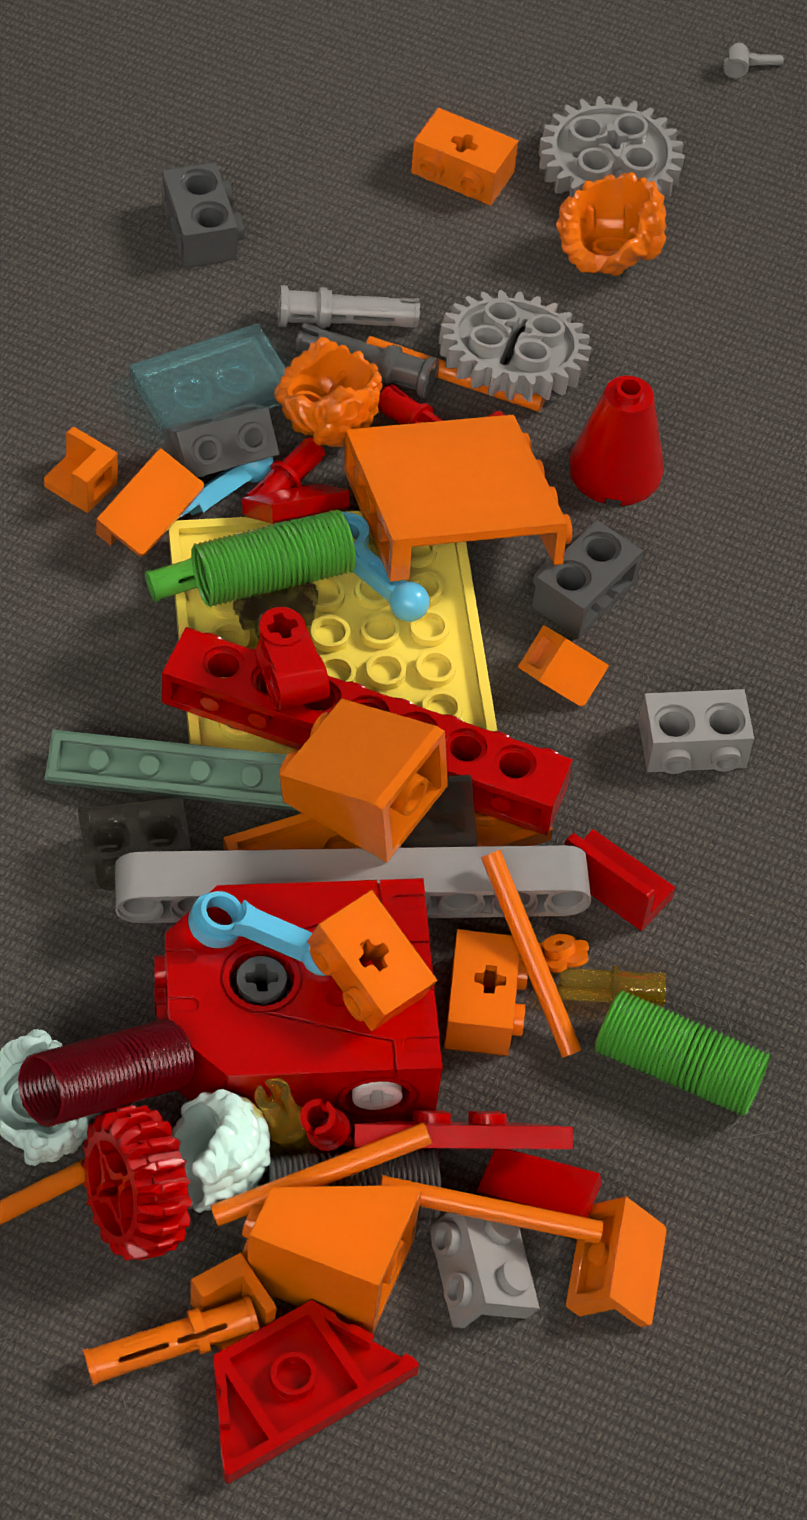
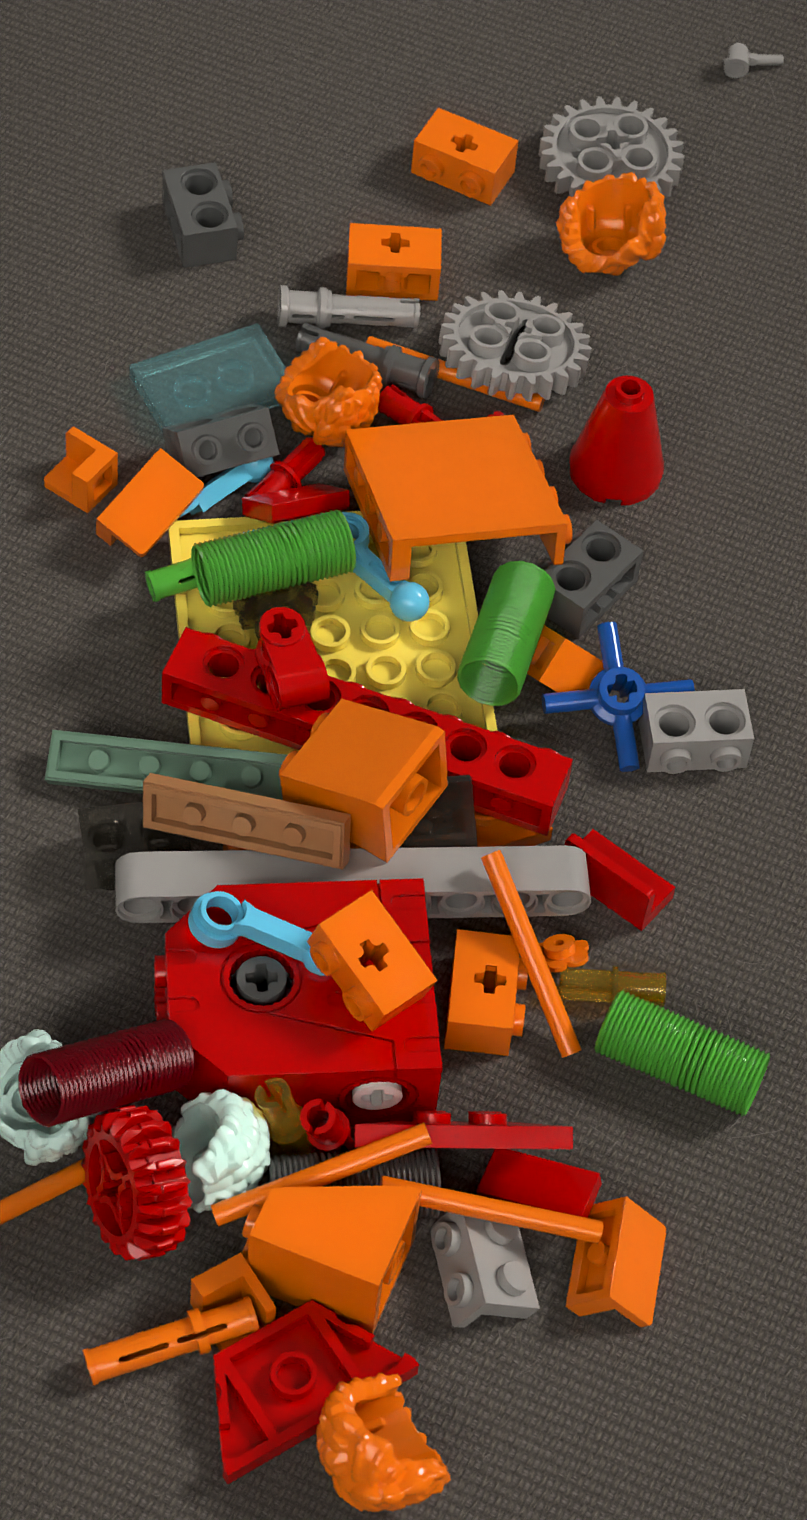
(246, 821): none -> medium nougat tile
(375, 1448): none -> orange hair
(394, 261): none -> orange brick
(506, 633): none -> bright green piece
(606, 707): none -> blue bar

